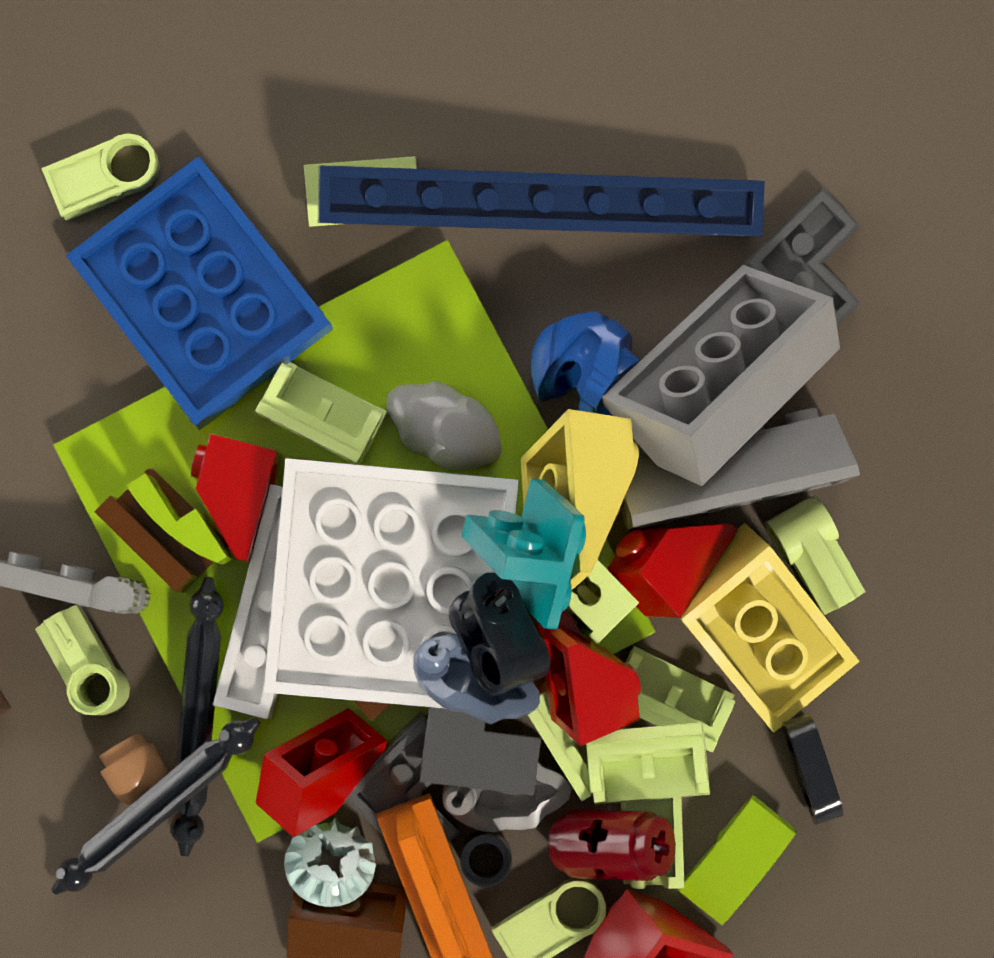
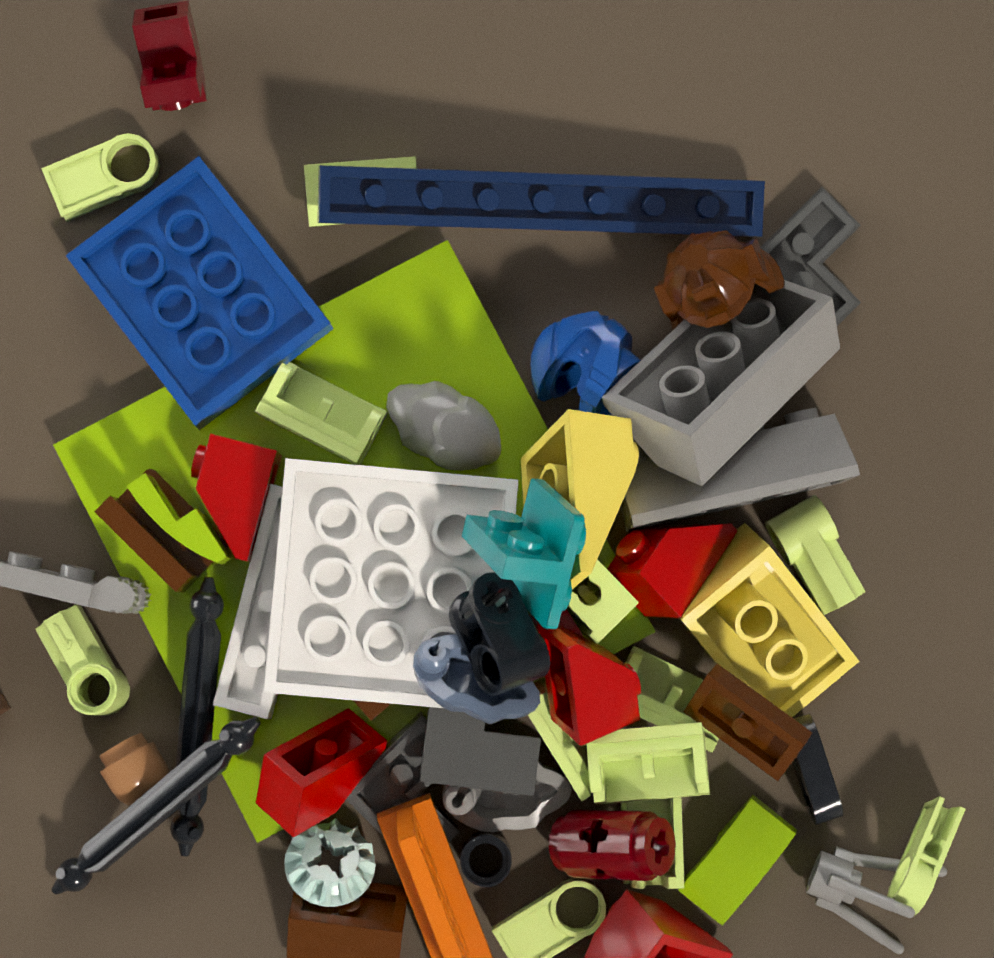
(169, 57): none -> dark red brick
(714, 278): none -> reddish brown helmet
(747, 722): none -> reddish brown panel
(837, 881): none -> light grey plant
(925, 853): none -> yellowish green piece

